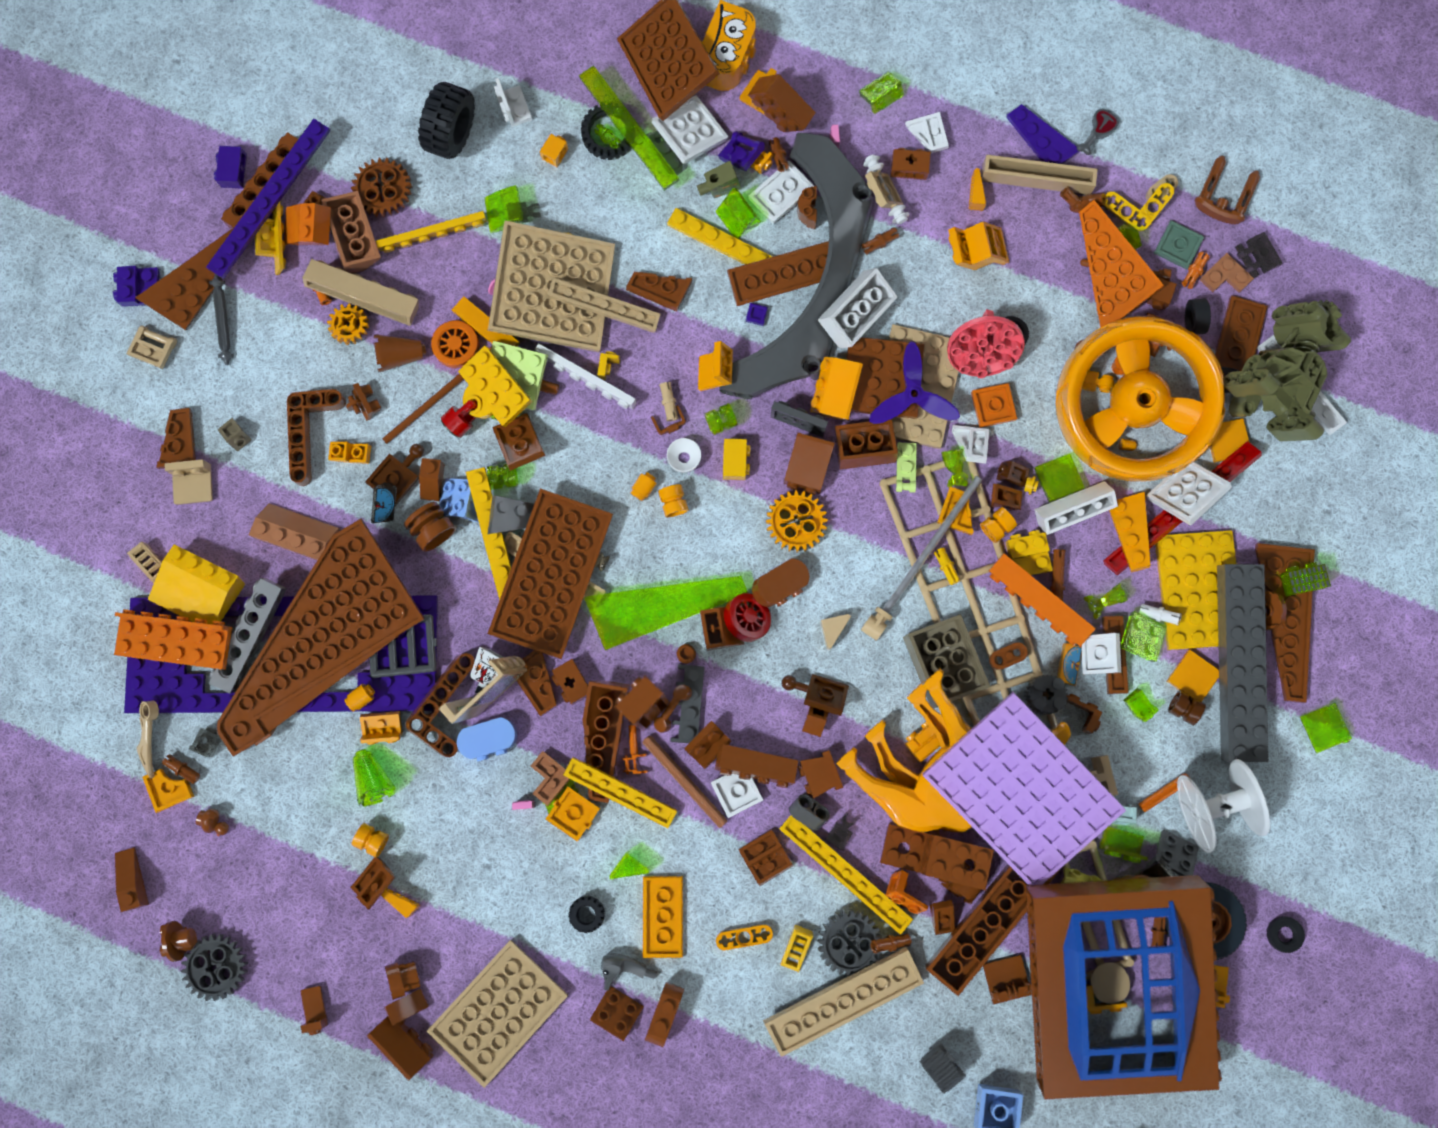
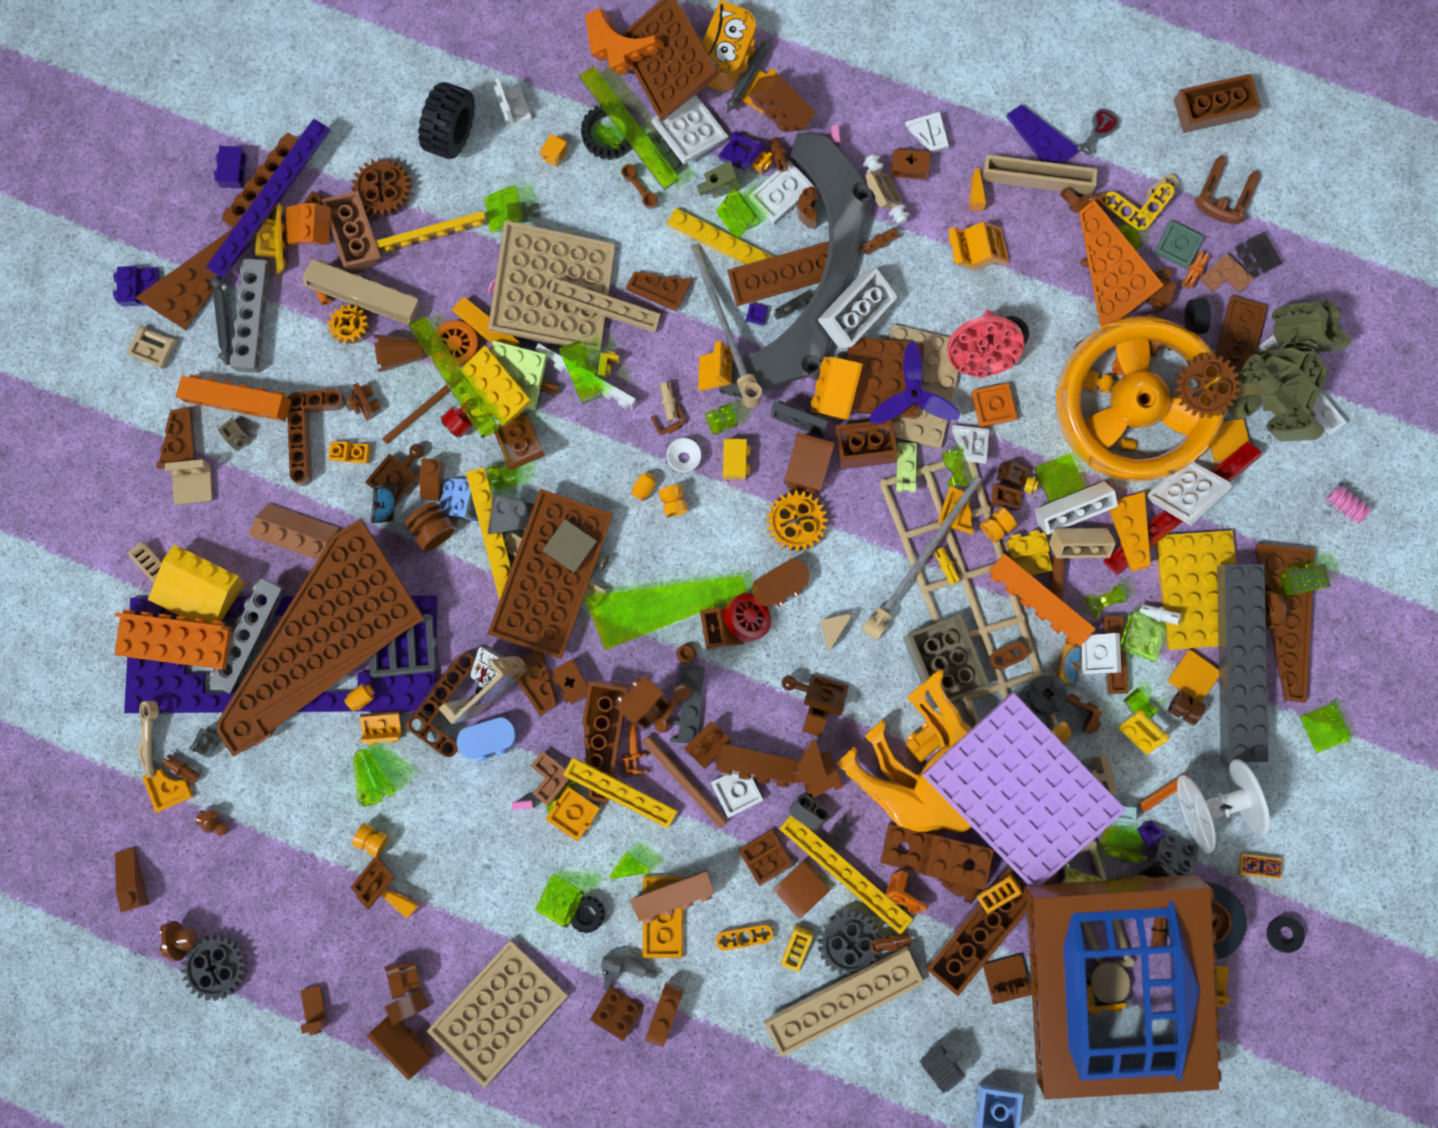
(233, 398): none -> orange brick
(251, 361): none -> light grey brick
(454, 377): none -> clear neon green tile
(559, 901): none -> clear neon green plate
(569, 546): none -> dark tan tile
(581, 371): none -> clear neon green brick
(618, 50): none -> orange arch
(630, 174): none -> dark orange bar
(673, 895): none -> nougat slope
(747, 382): none -> flat silver piece
(749, 74): none -> dark grey wheel
(796, 303): none -> clear smoke plate
(801, 889): none -> dark orange slope
(809, 765): none -> dark orange slope
(882, 92): clear neon green bracket -> none
(942, 917): dark orange slope -> none
(1003, 899): none -> light orange slope
(1082, 543): none -> tan brick
(1143, 736): none -> yellow plate
(1150, 834): none -> dark purple slope
(1197, 371): none -> dark orange gear
(1217, 103): none -> dark orange brick
(1260, 866): none -> tile
(1349, 505): none -> bright pink piece

